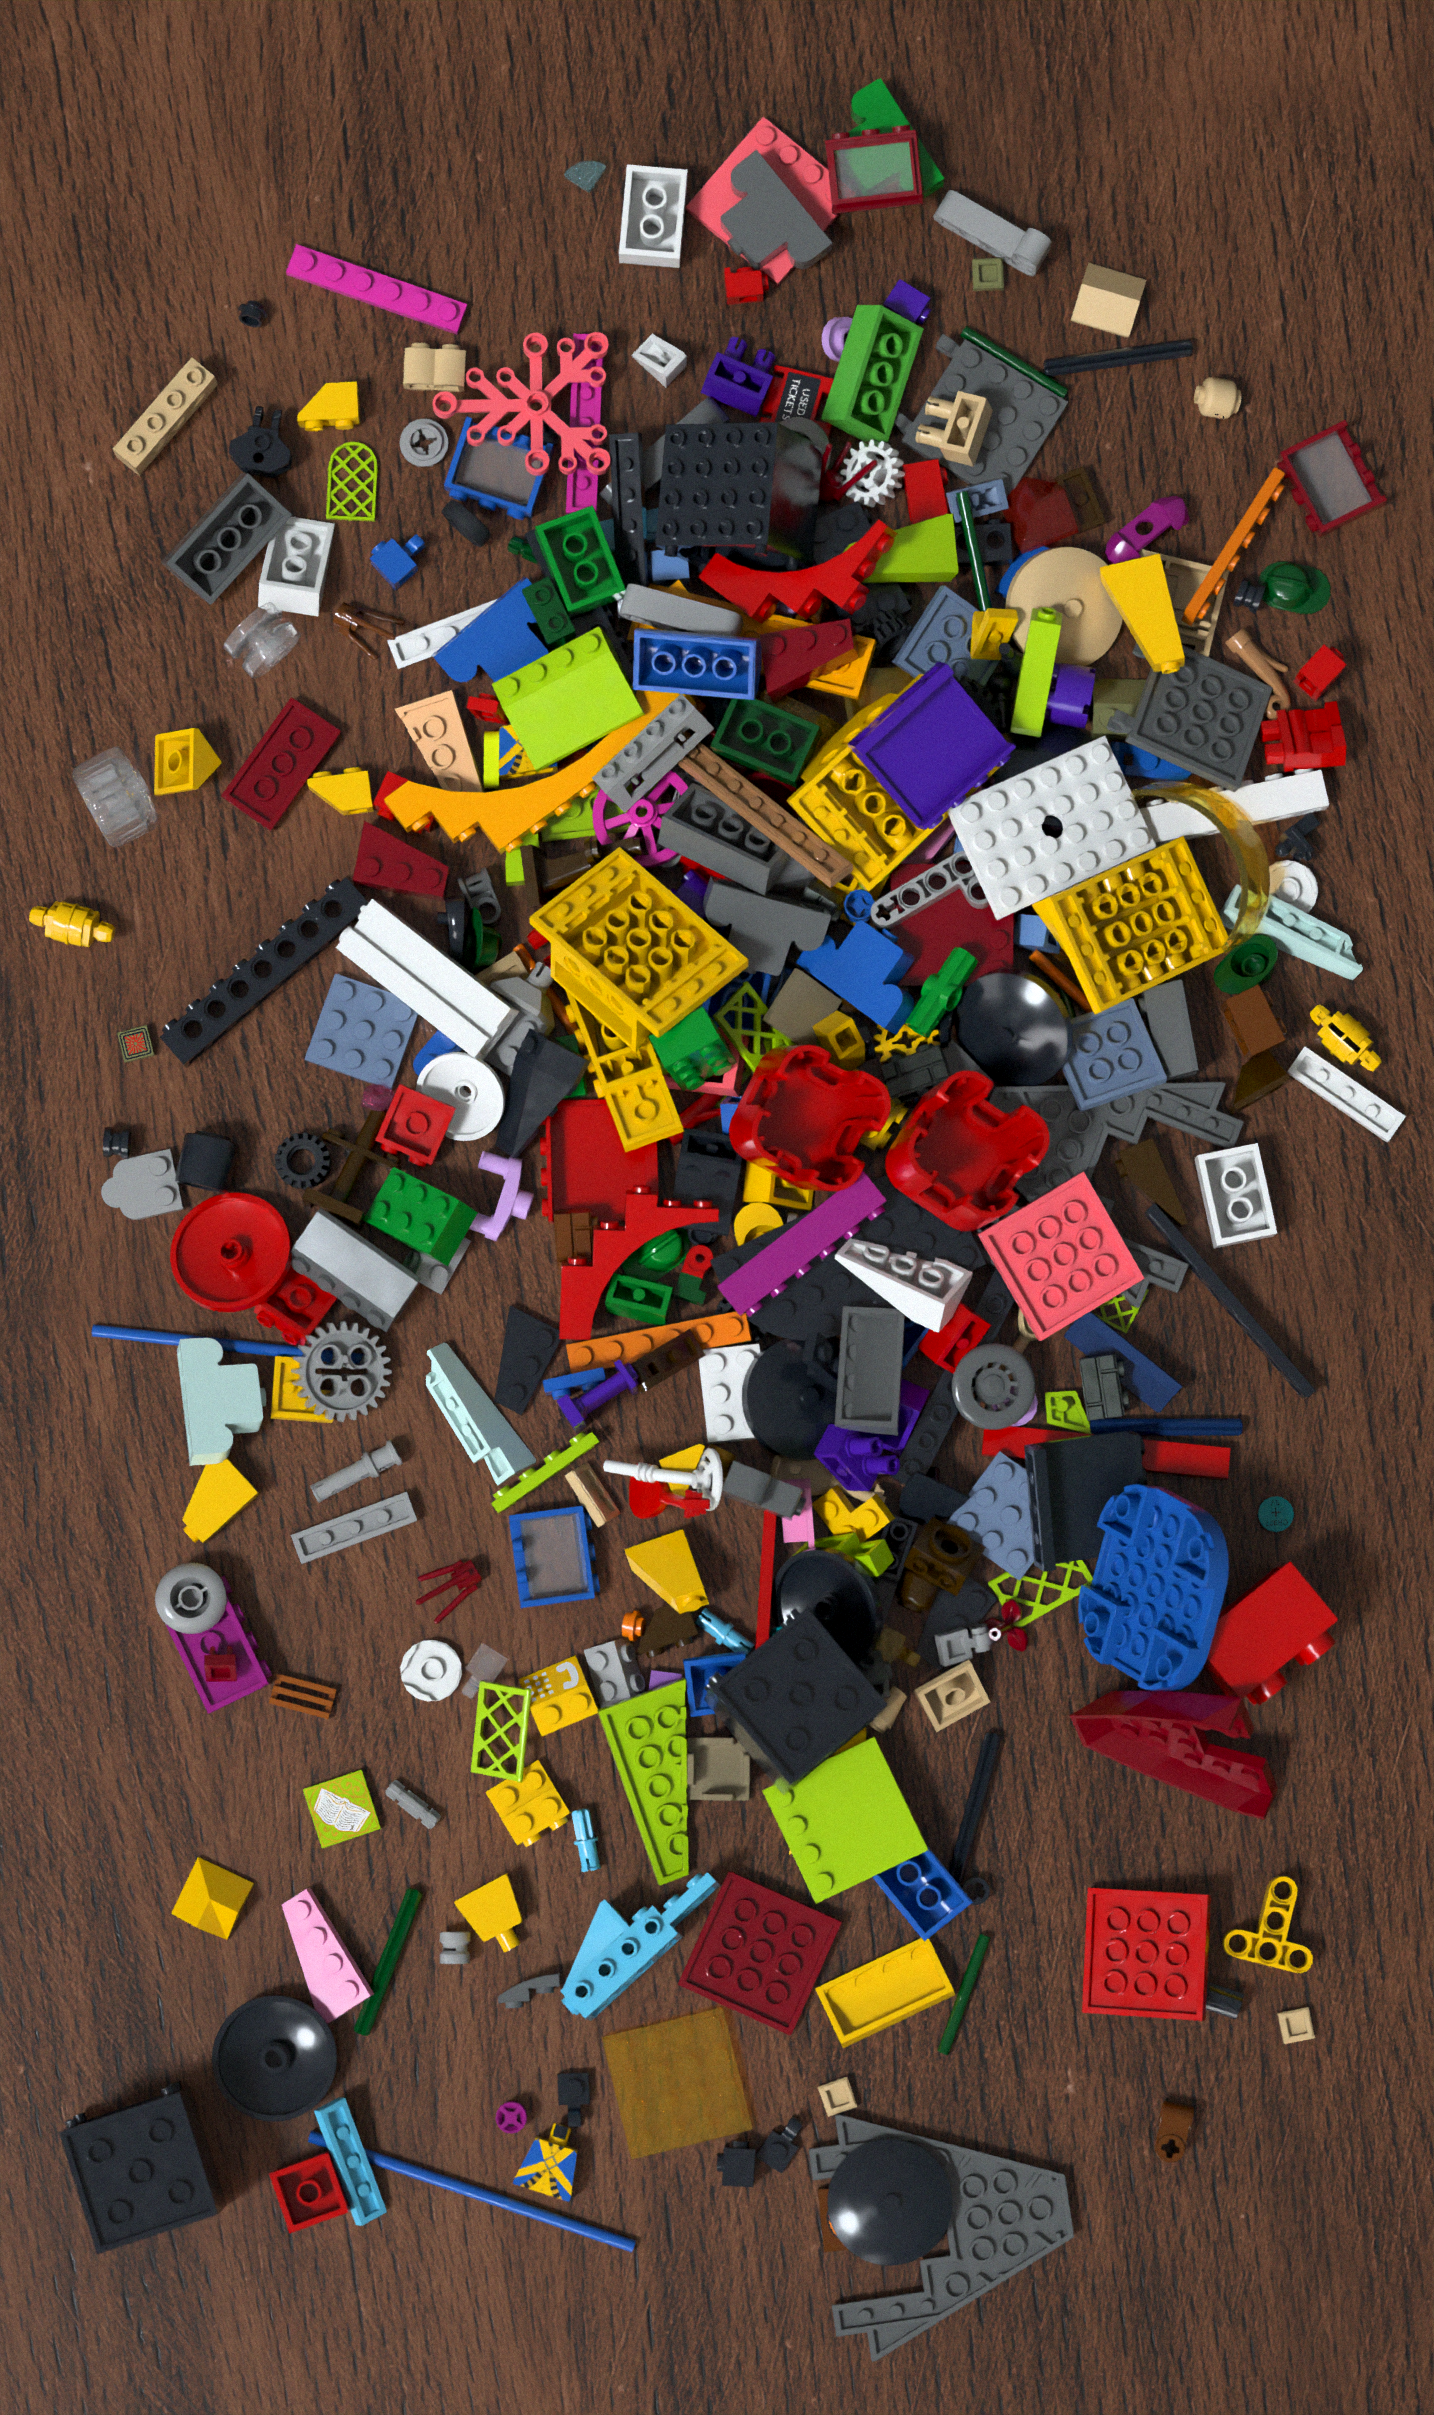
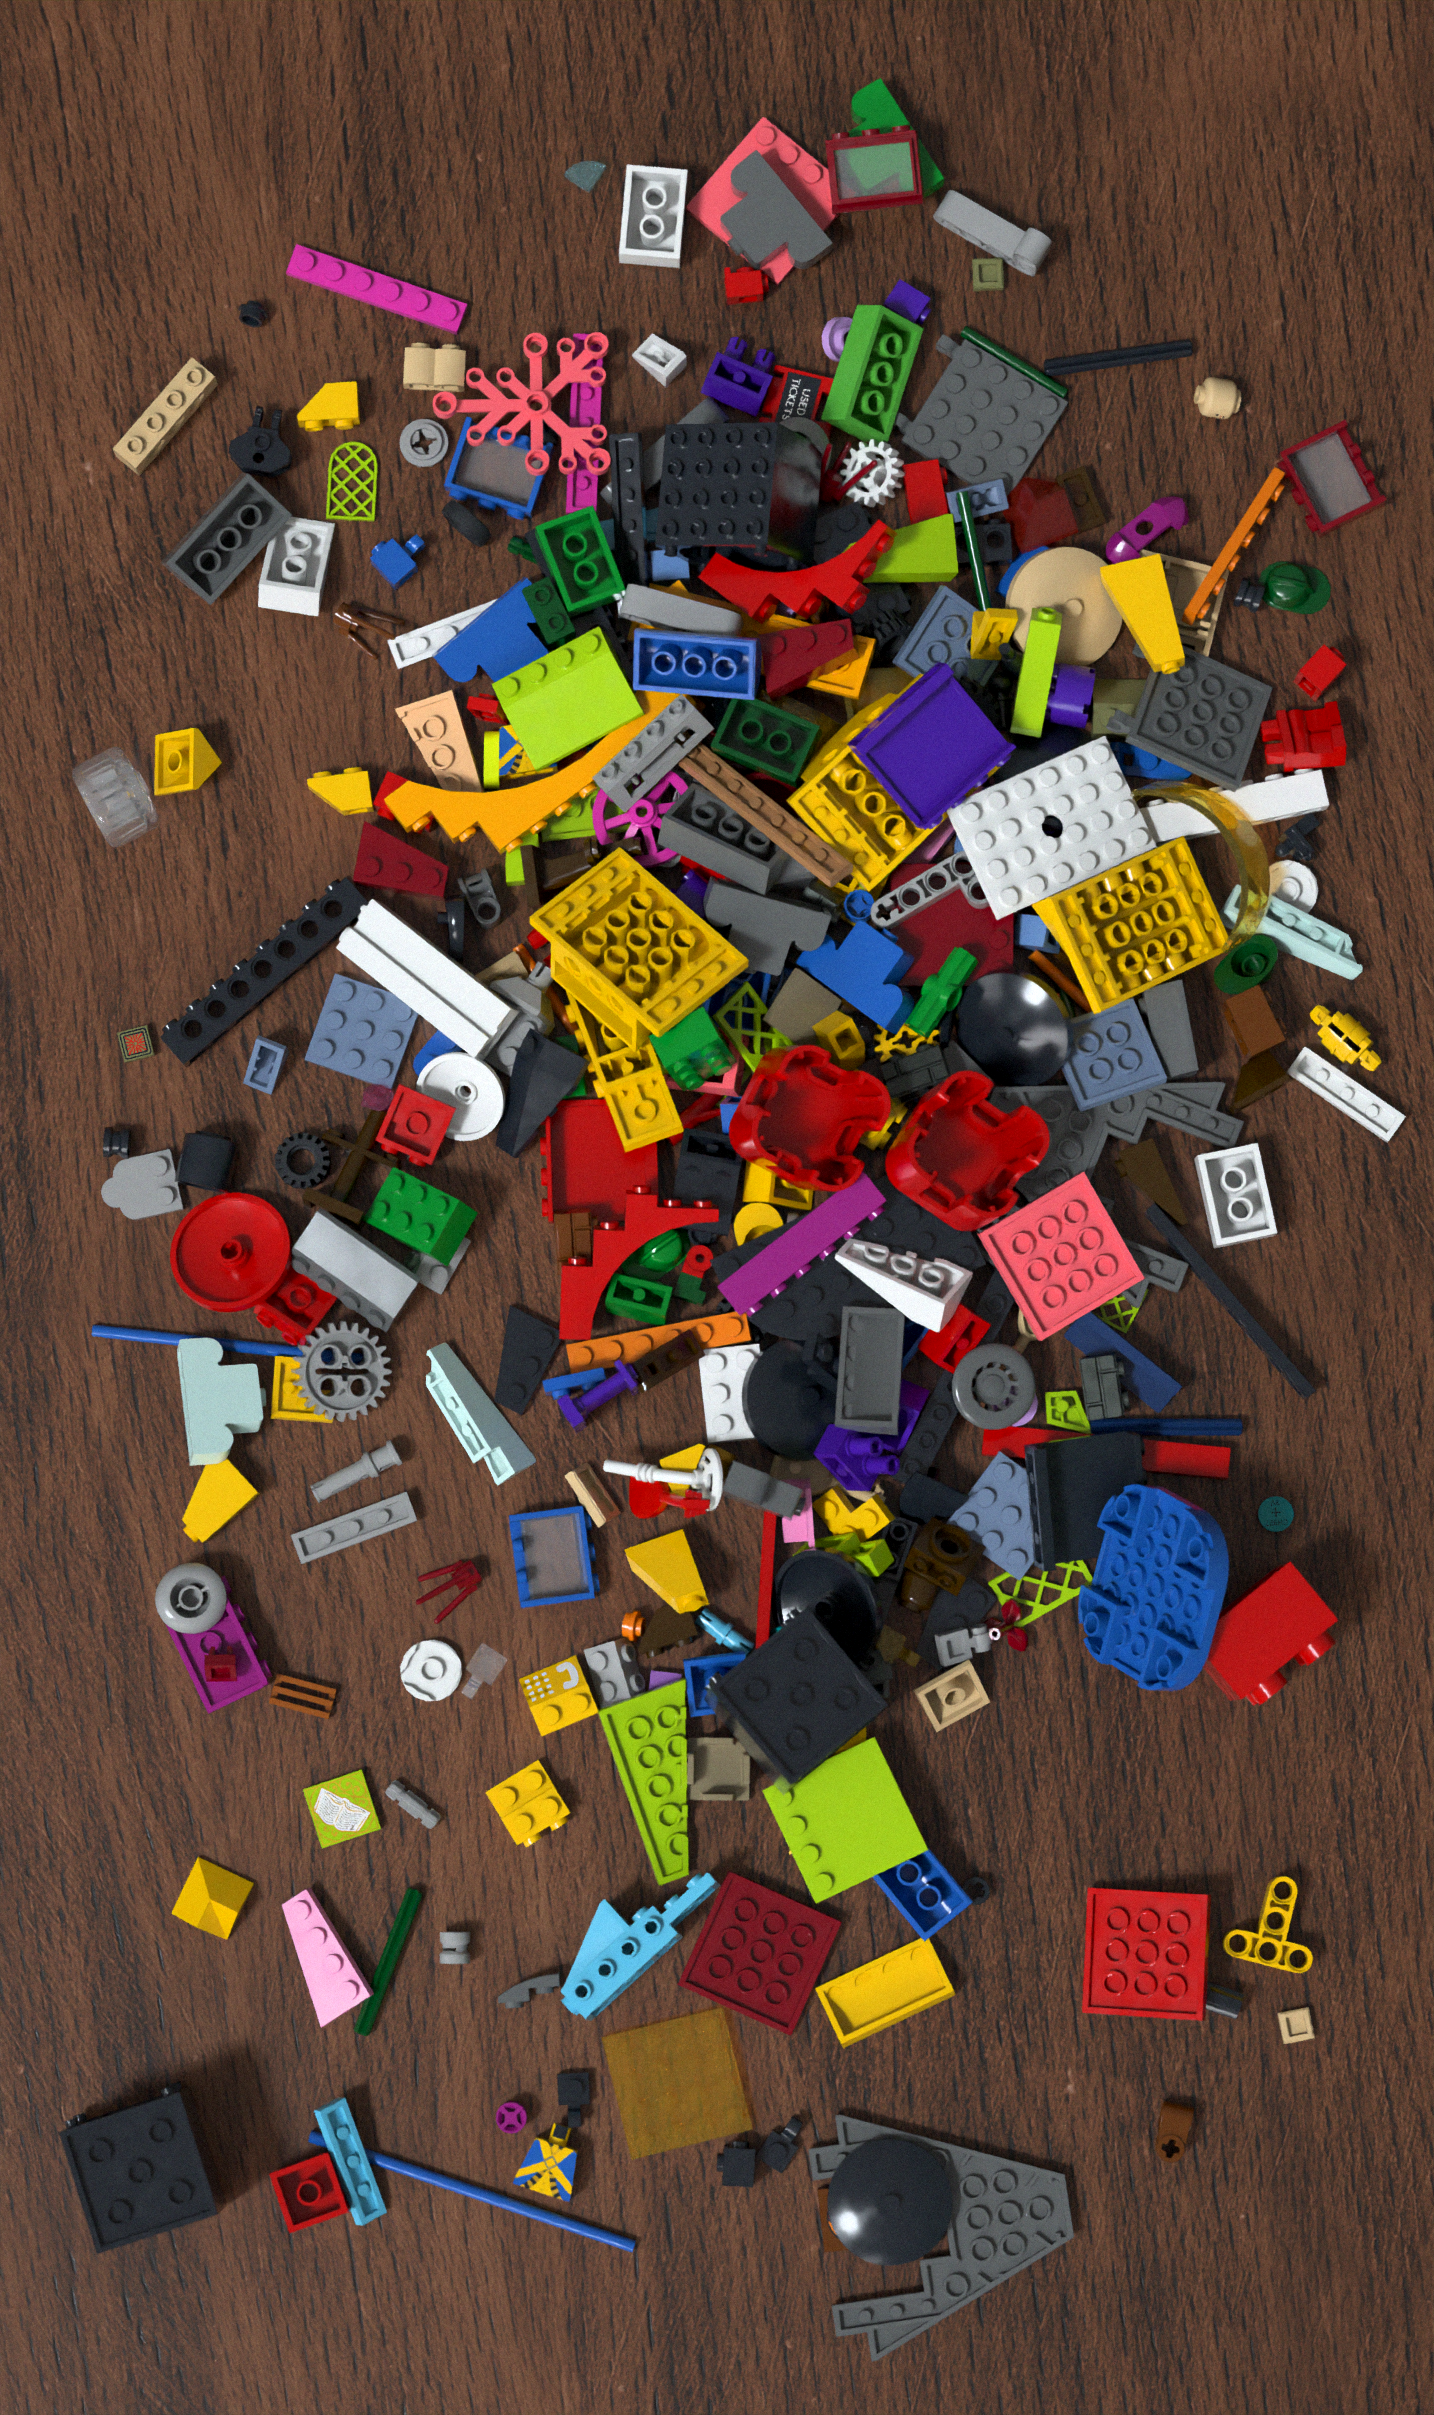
(72, 924): yellow piece -> none
(262, 640): clear wheel -> none
(265, 1064): none -> sand blue slope
(274, 2058): black dish -> none
(281, 764): dark red plate -> none
(480, 943): dark green piece -> none
(480, 1741): lime window -> none
(493, 1912): yellow torso -> none
(512, 1199): lavender connector -> none
(554, 1463): lime plate -> none
(585, 1840): medium azure axle -> none
(837, 2096): tan tile -> none
(889, 1714): tan cone -> none
(964, 1994): dark green bar -> none
(965, 427): tan brick -> none
(974, 1806): black axle -> none
(1108, 300): tan slope -> none
(1166, 1741): dark red piece -> none
(1264, 668): medium nougat plant -> none

